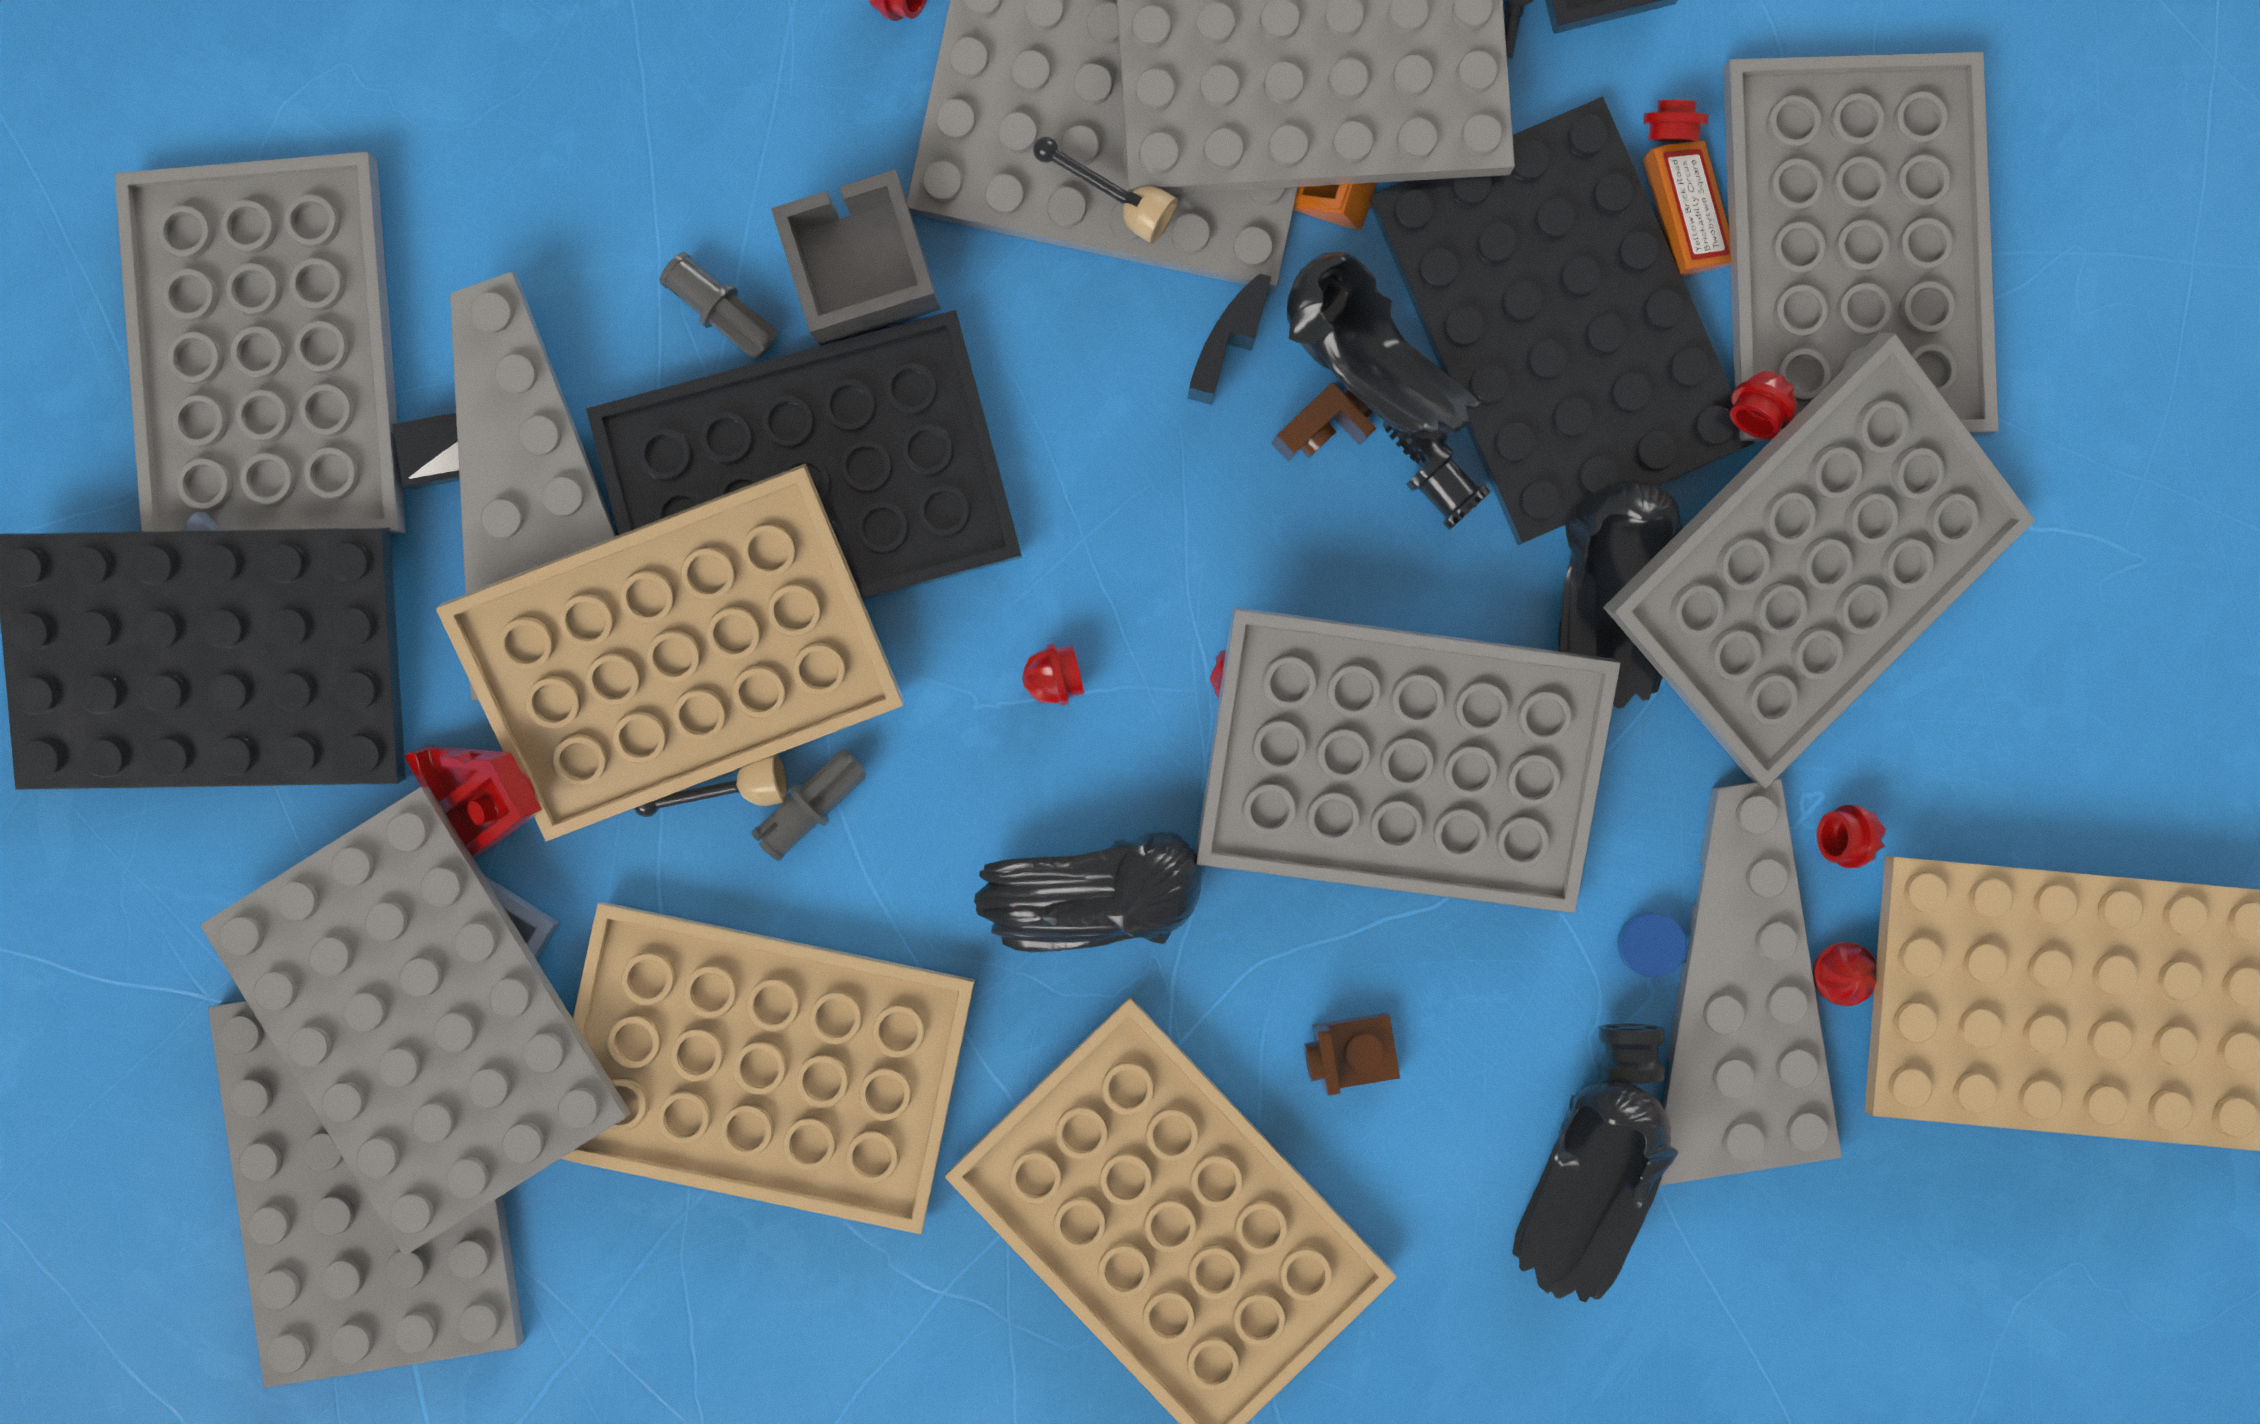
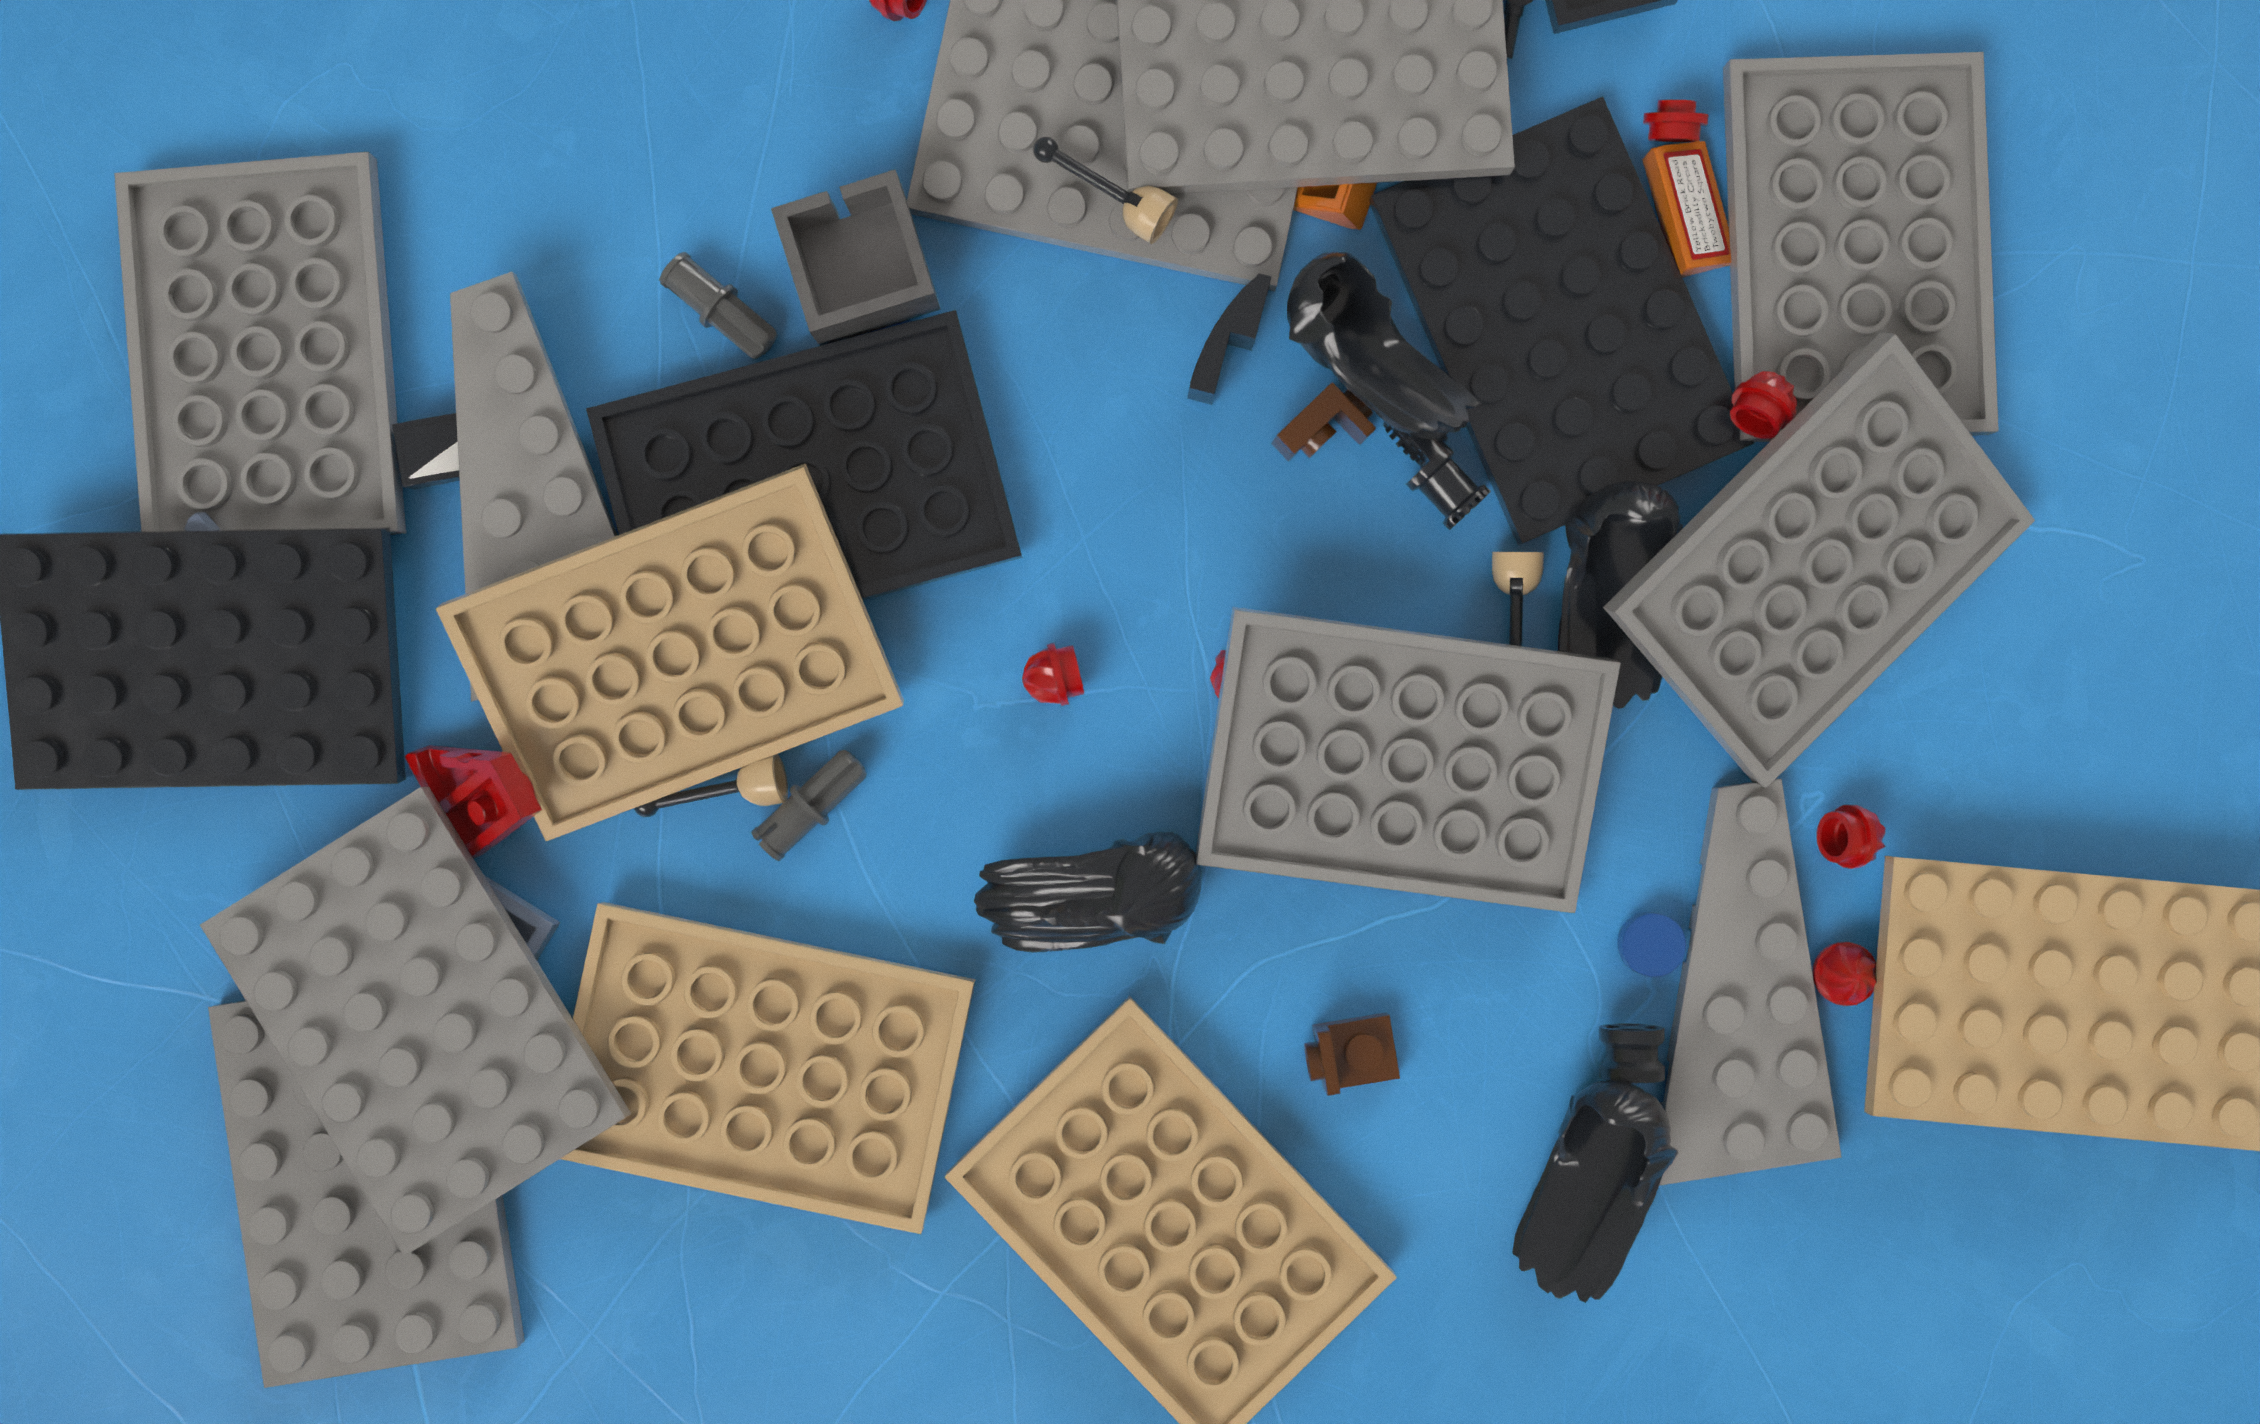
(1517, 576): none -> tan hinge

